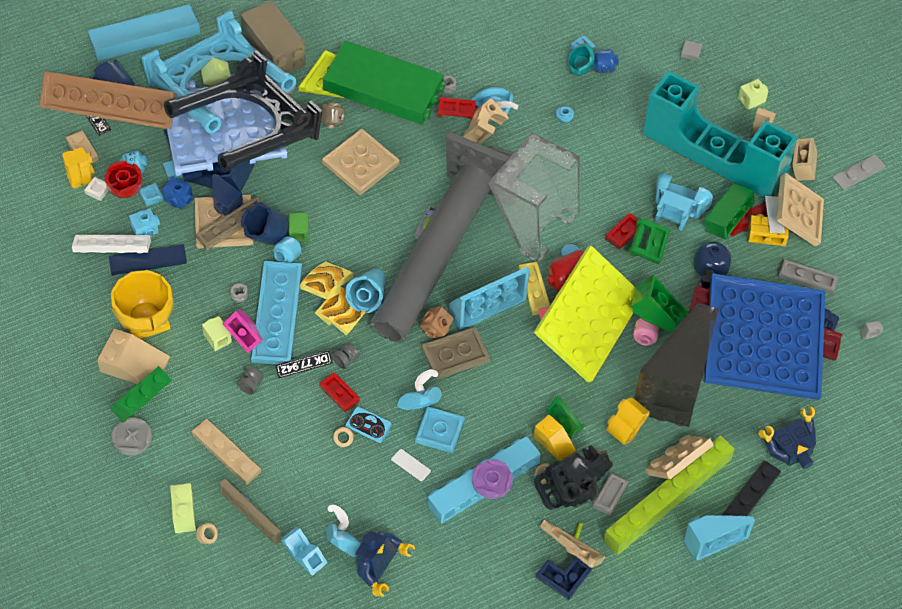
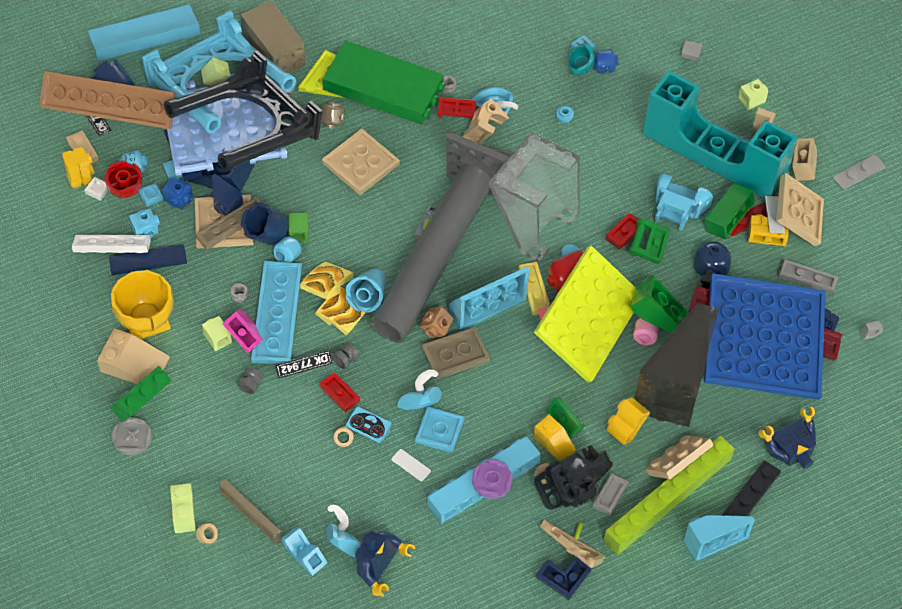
(226, 451): tan plate -> none

